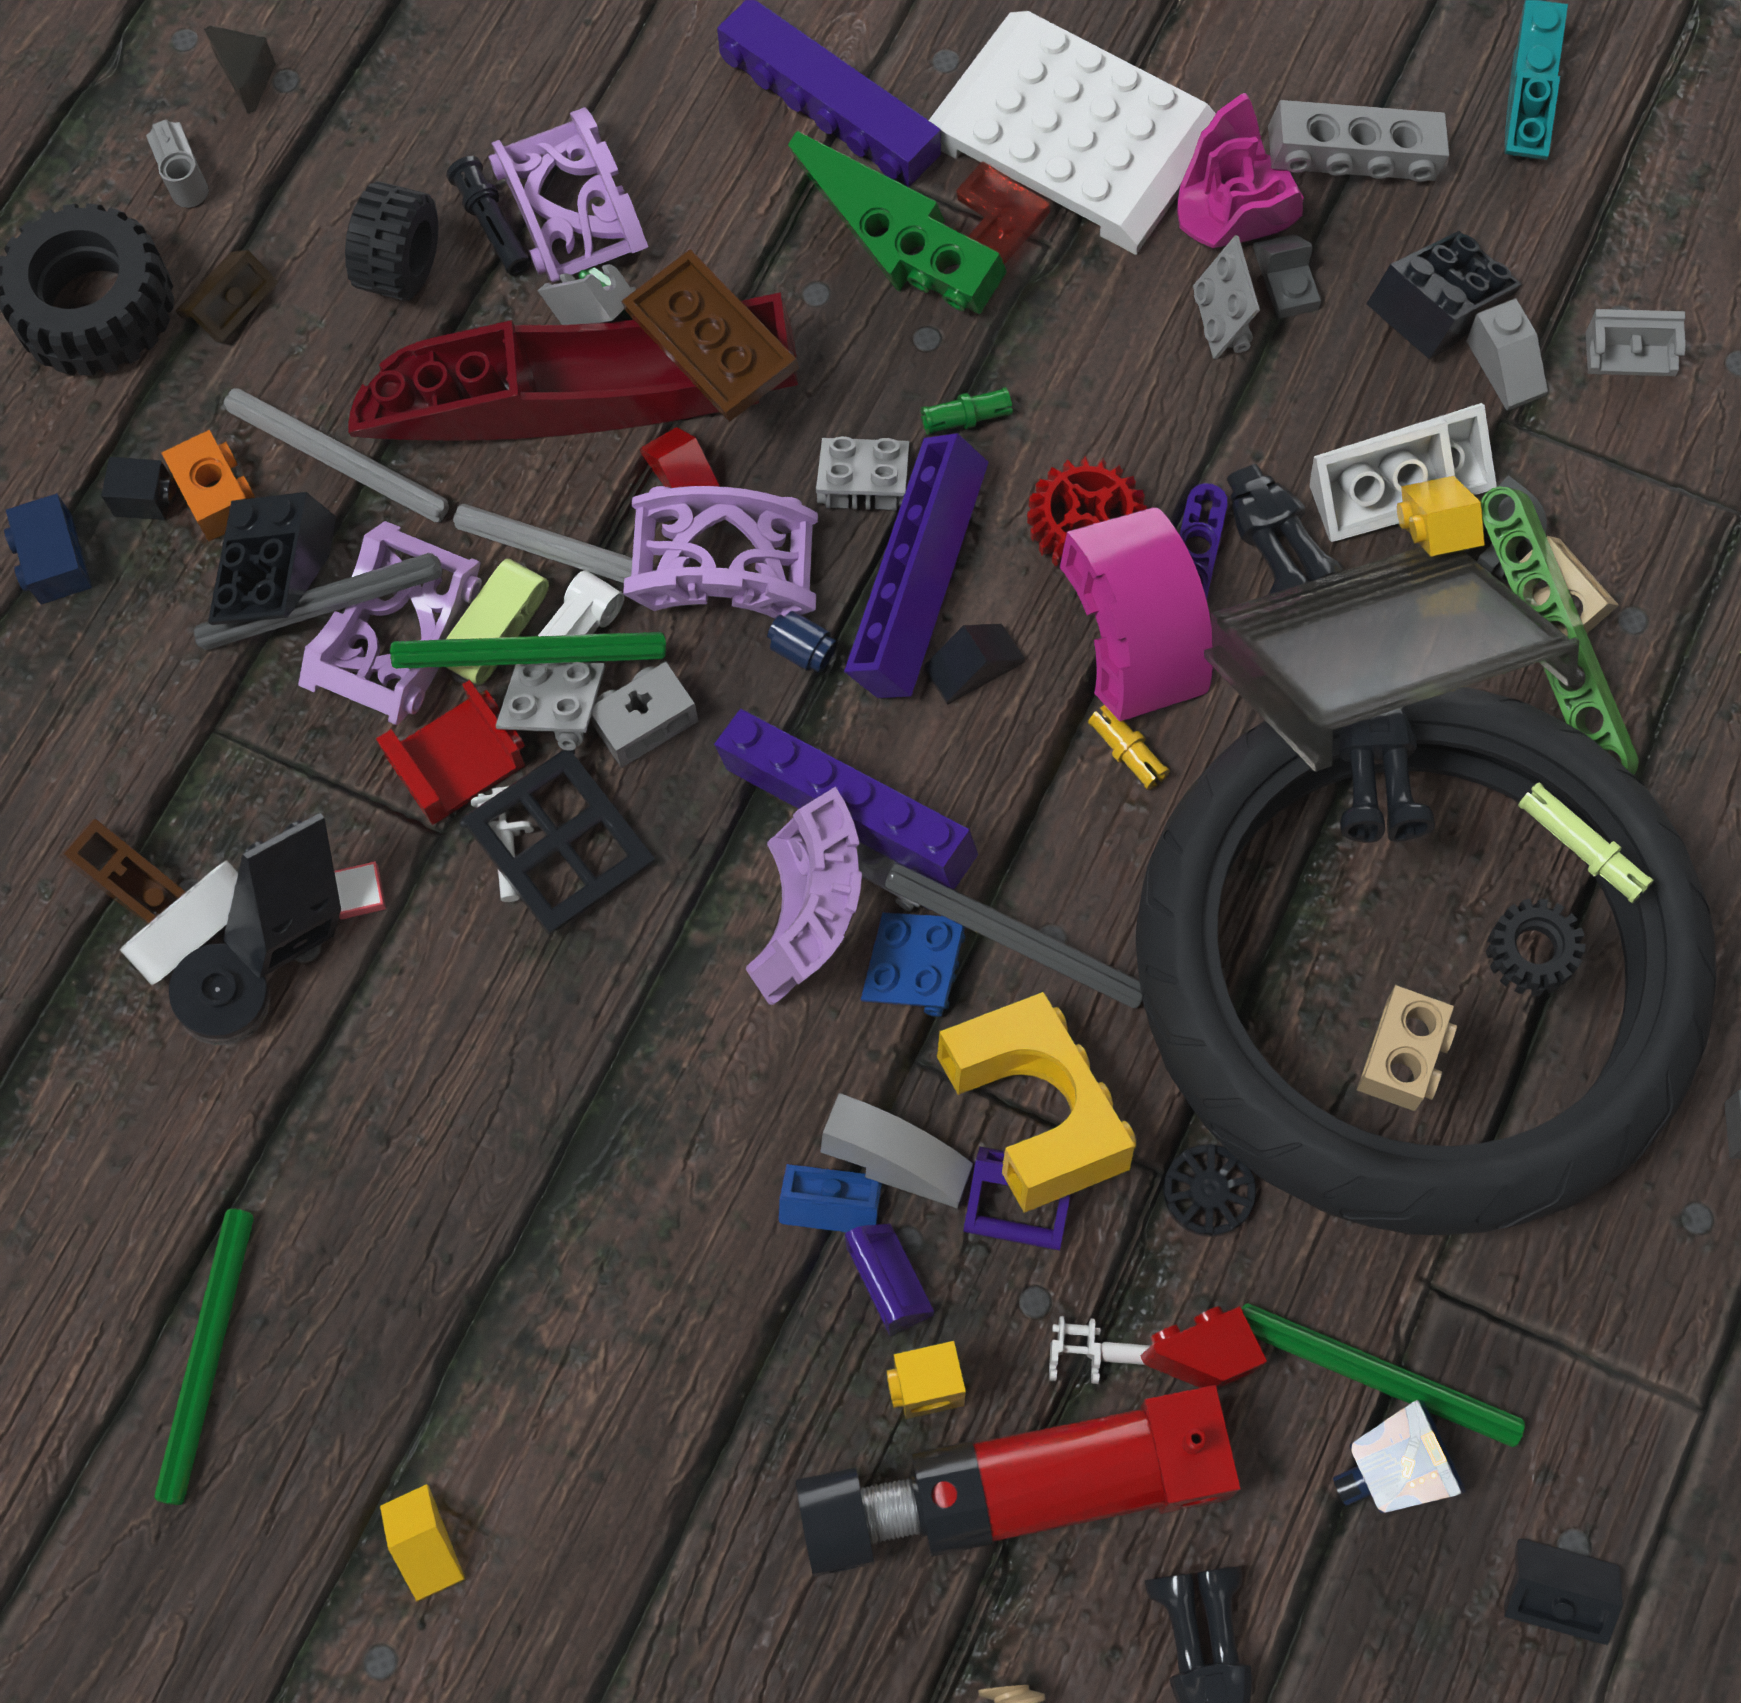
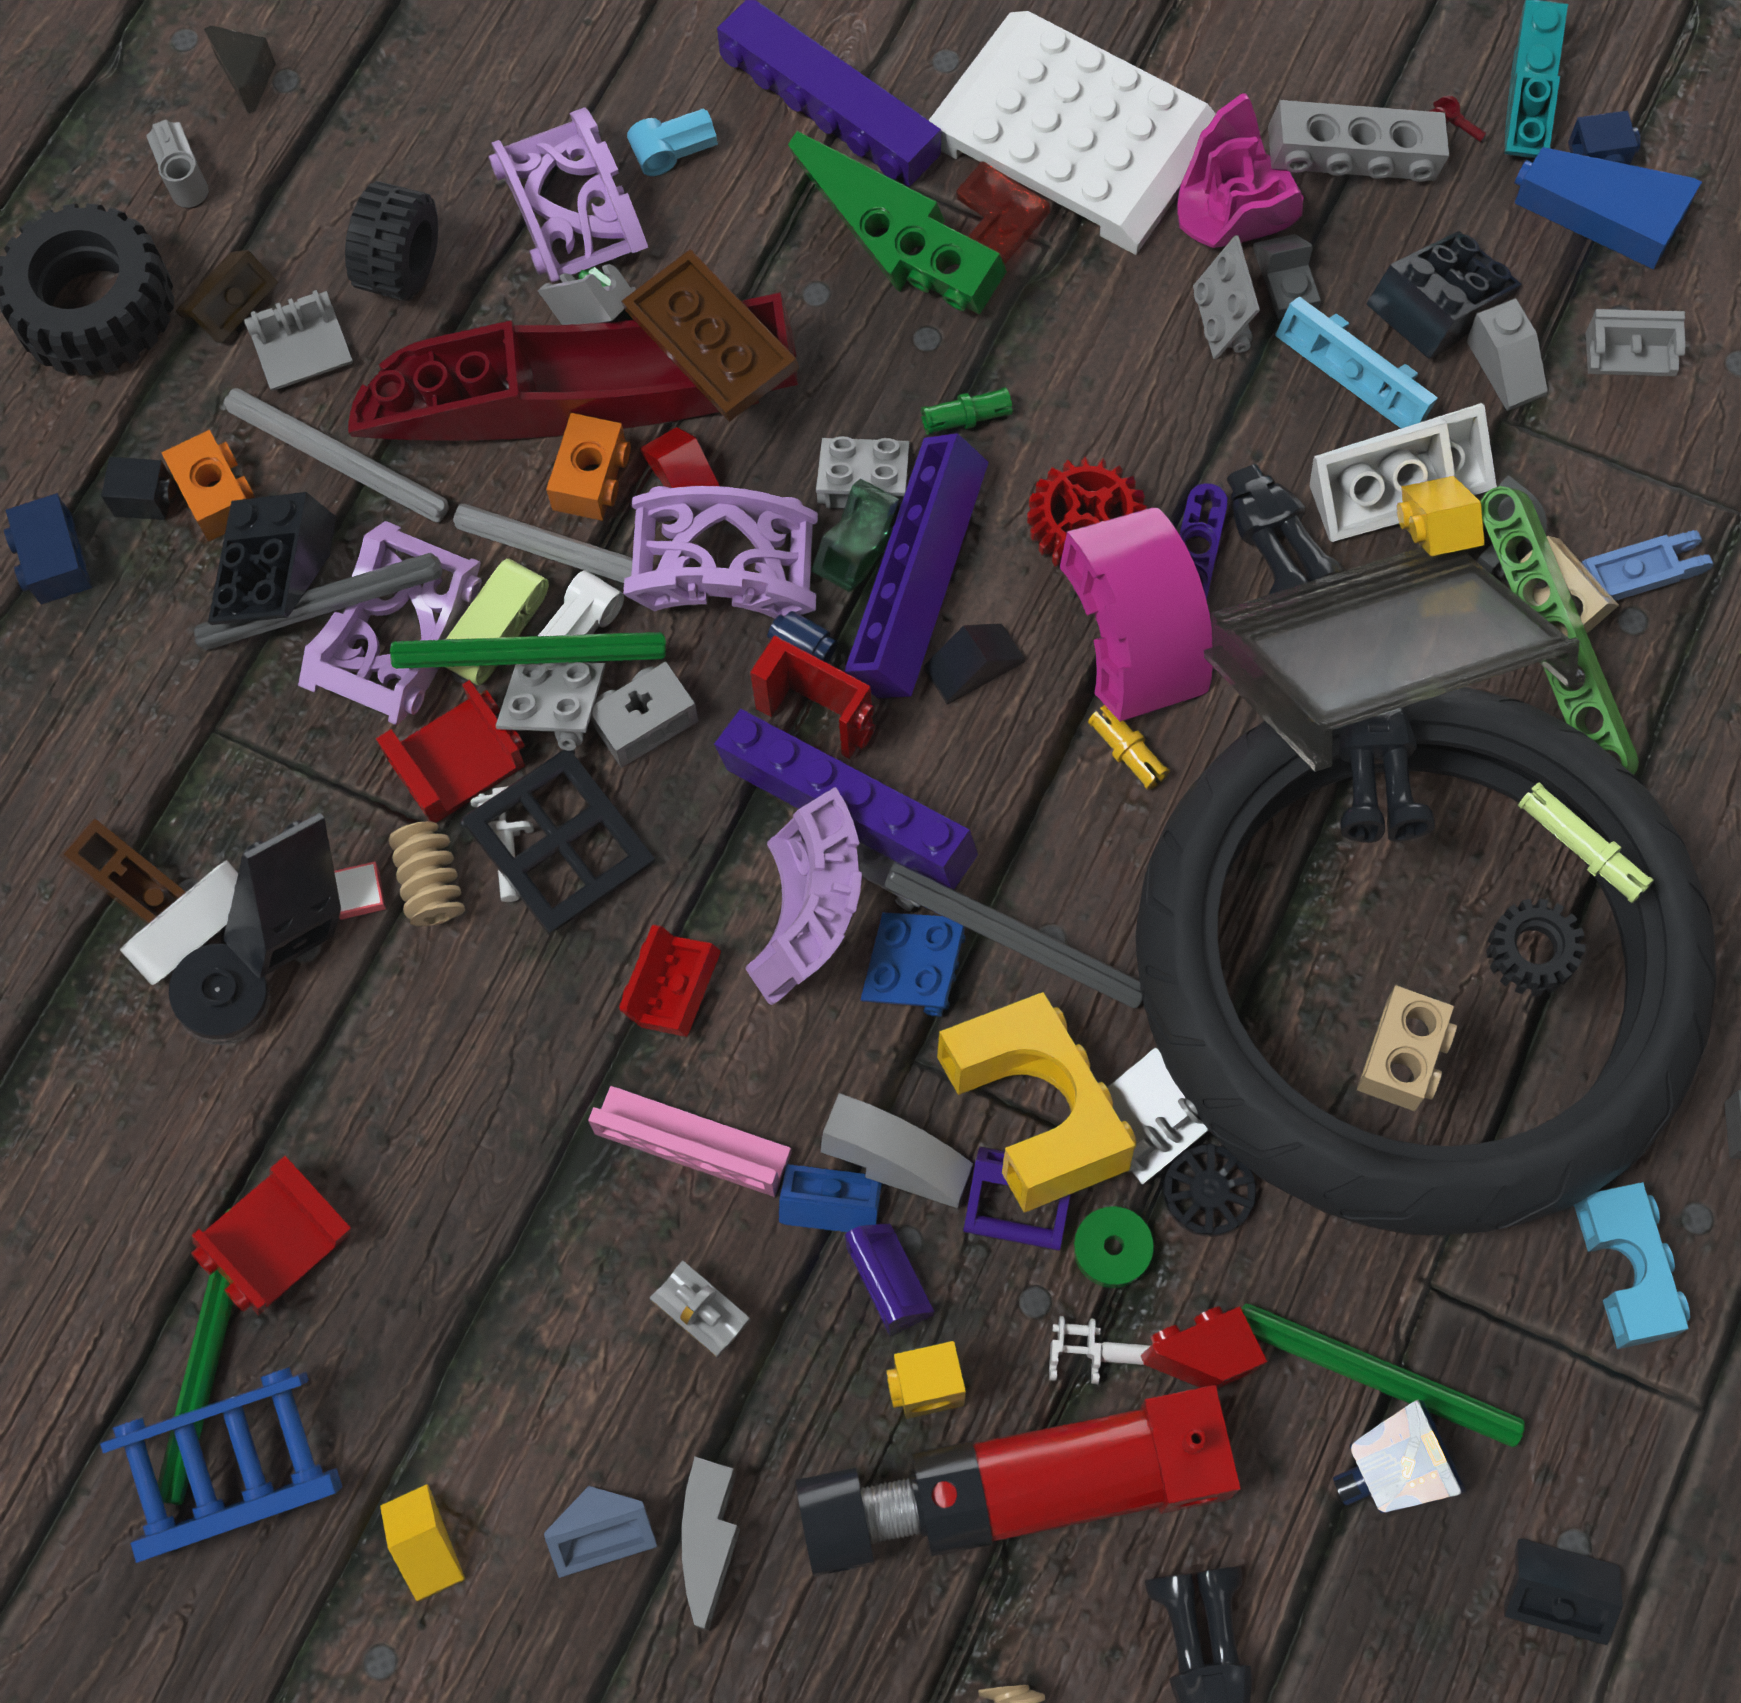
(259, 1497): none -> blue fence
(270, 1238): none -> red panel
(298, 340): none -> light grey hinge
(422, 874): none -> tan piece
(482, 201): black pin -> none
(584, 444): none -> orange brick
(598, 1531): none -> sand blue slope
(661, 144): none -> medium azure piece
(668, 982): none -> red bracket
(691, 1140): none -> bright pink fence
(700, 1309): none -> light grey hips
(706, 1538): none -> light grey slope
(789, 667): none -> red panel
(858, 539): none -> clear green brick
(1119, 1225): none -> green piece
(1157, 1114): none -> hinge
(1355, 364): none -> medium azure hinge
(1451, 108): none -> dark red hand
(1605, 137): none -> dark blue brick
(1607, 201): none -> blue slope
(1627, 1223): none -> medium azure arch
(1647, 565): none -> medium blue hinge

